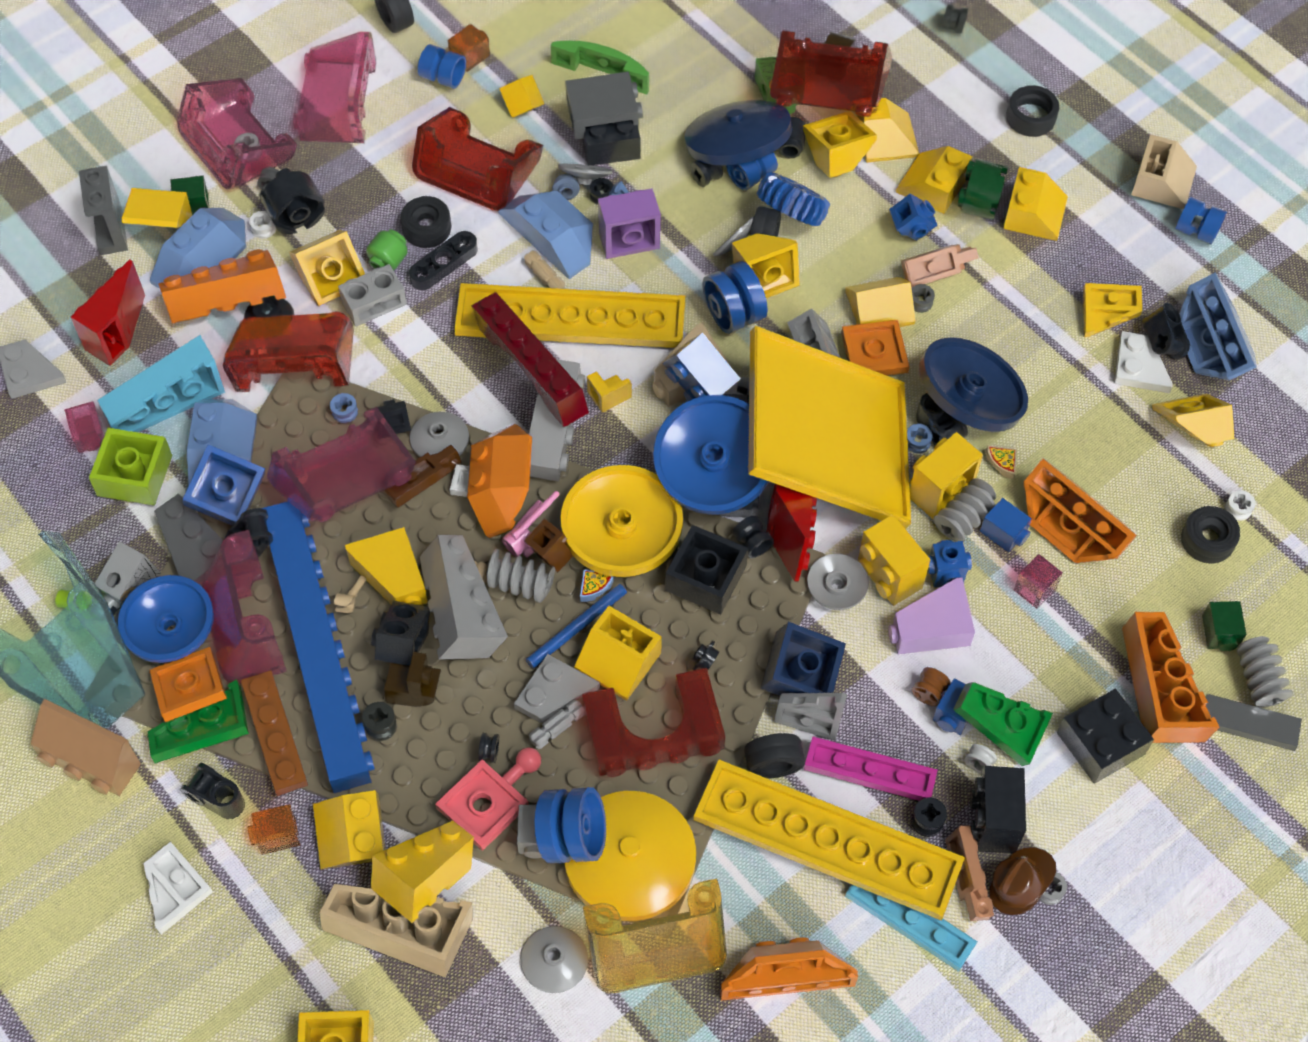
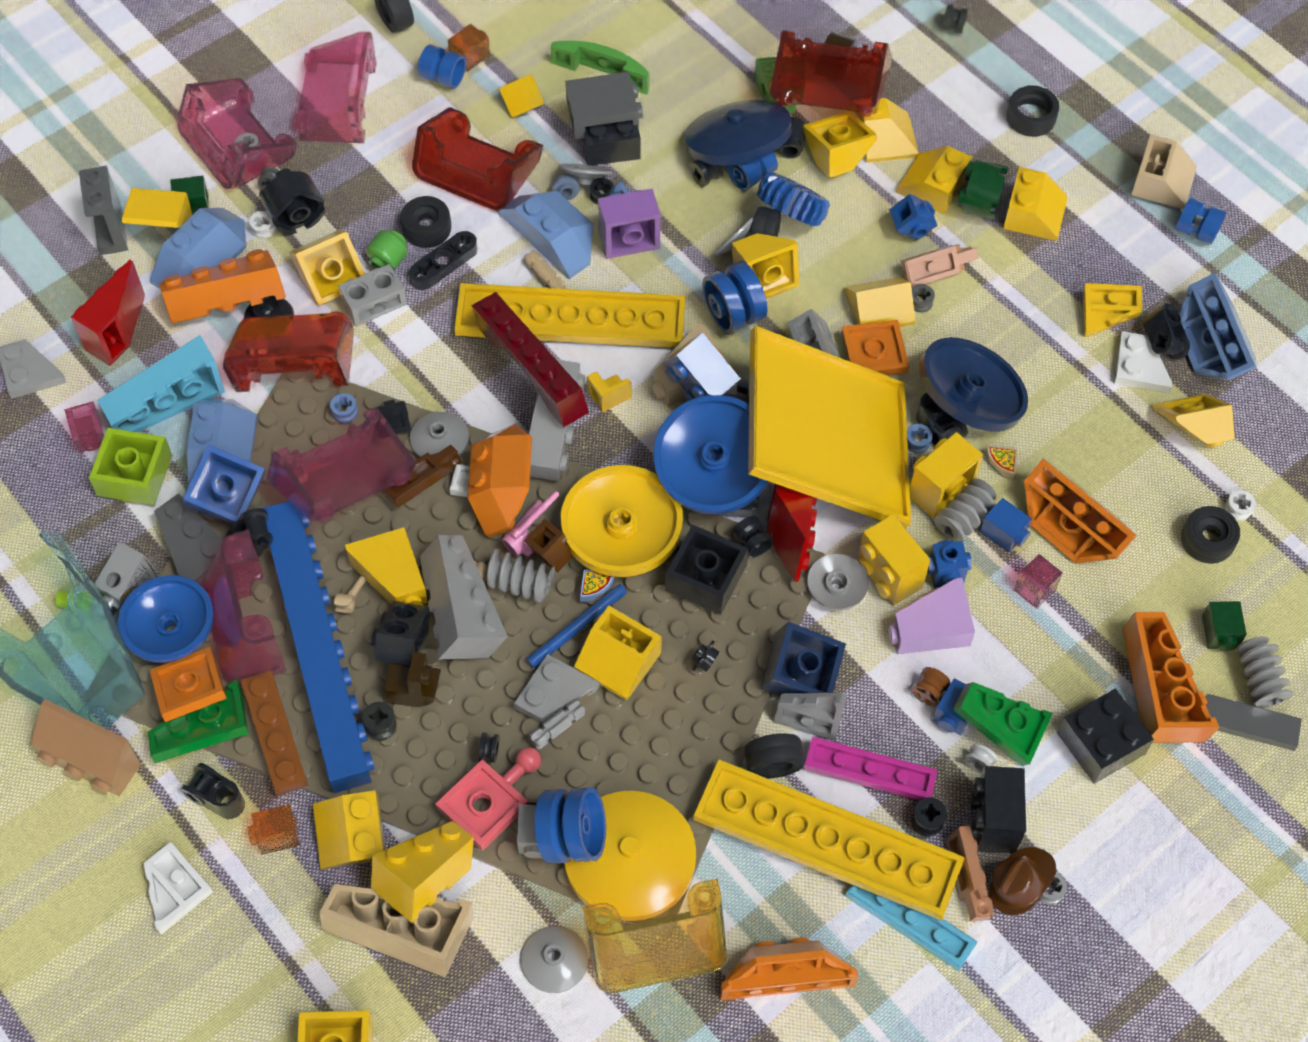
(621, 750): clear red arch -> none

